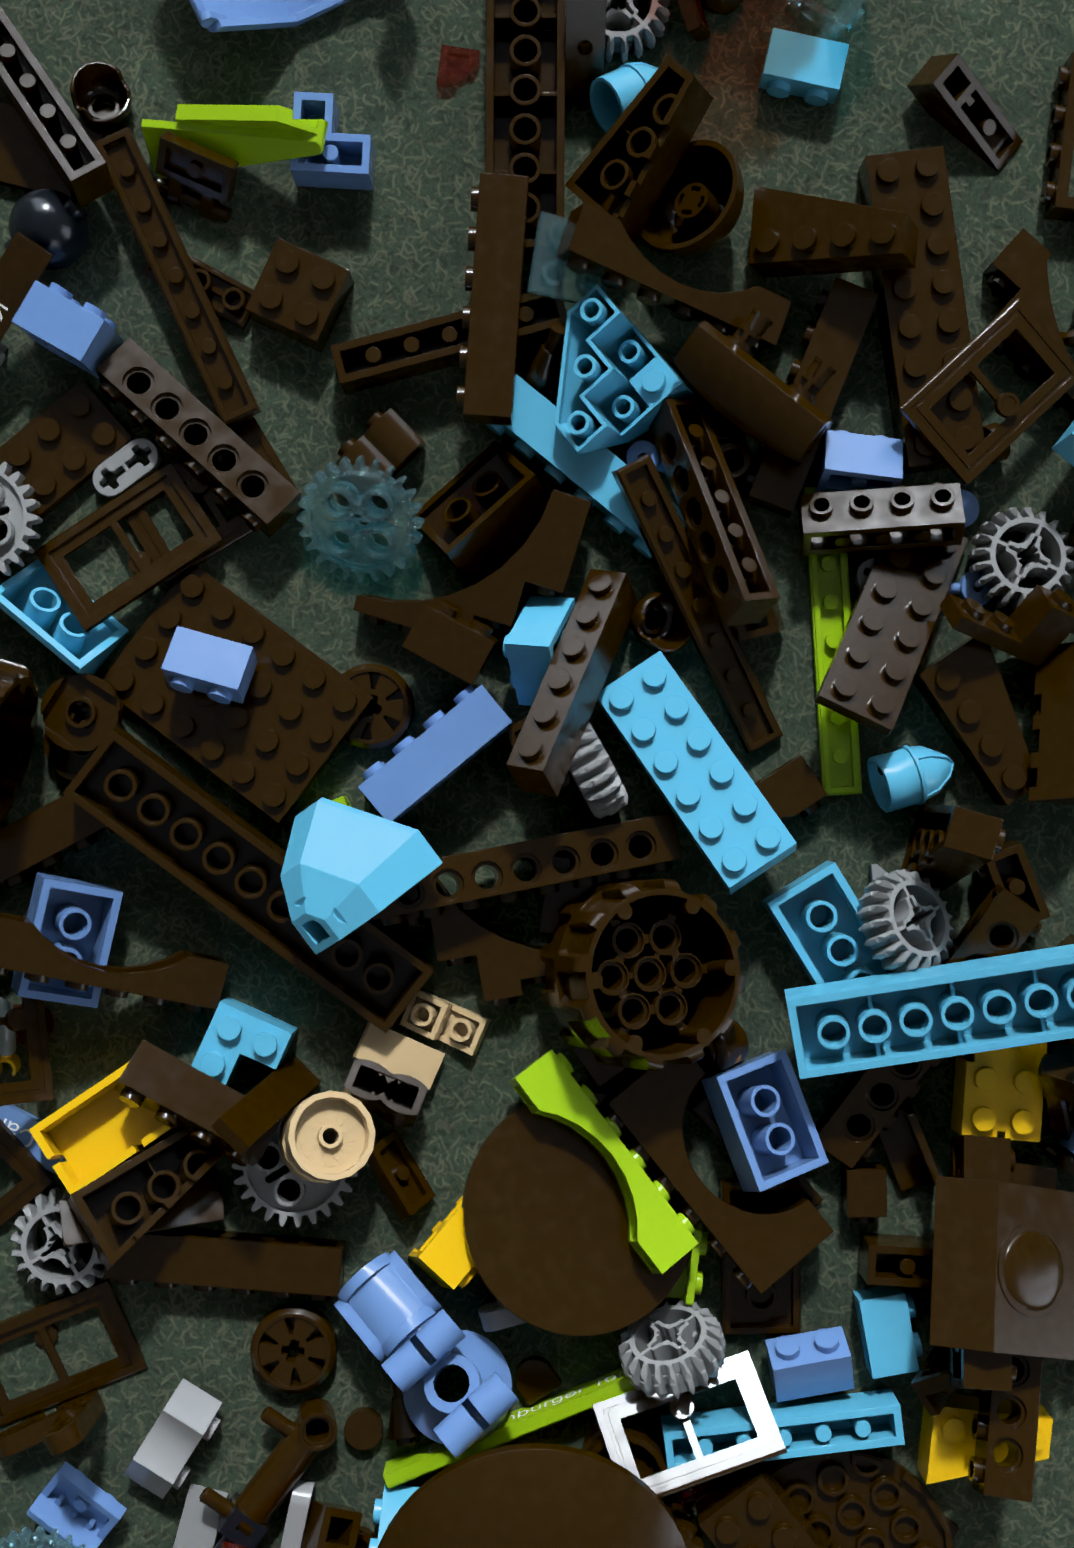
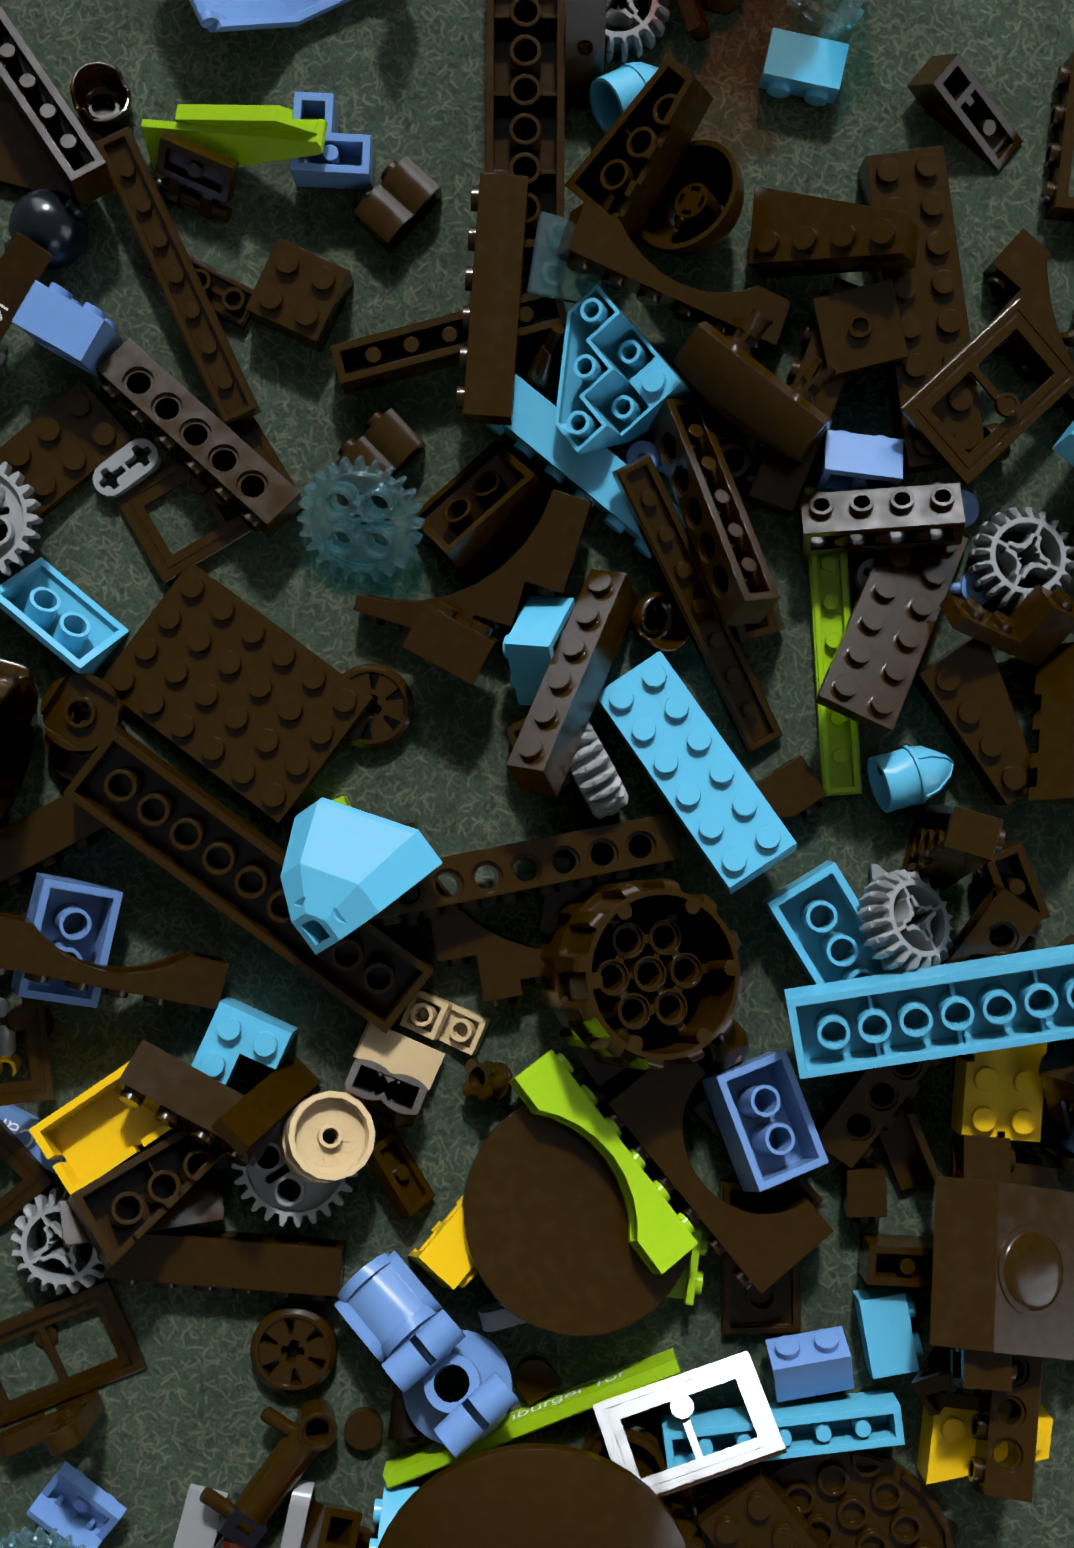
(147, 573): dark brown door -> none
(173, 1438): light grey brick -> none
(209, 665): medium blue brick -> none
(396, 203): none -> dark brown brick
(436, 754): medium blue brick -> none
(456, 65): clear red tile -> none
(487, 1080): none -> dark brown brick
(672, 1350): light grey gear -> none
(861, 328): none -> dark brown plate

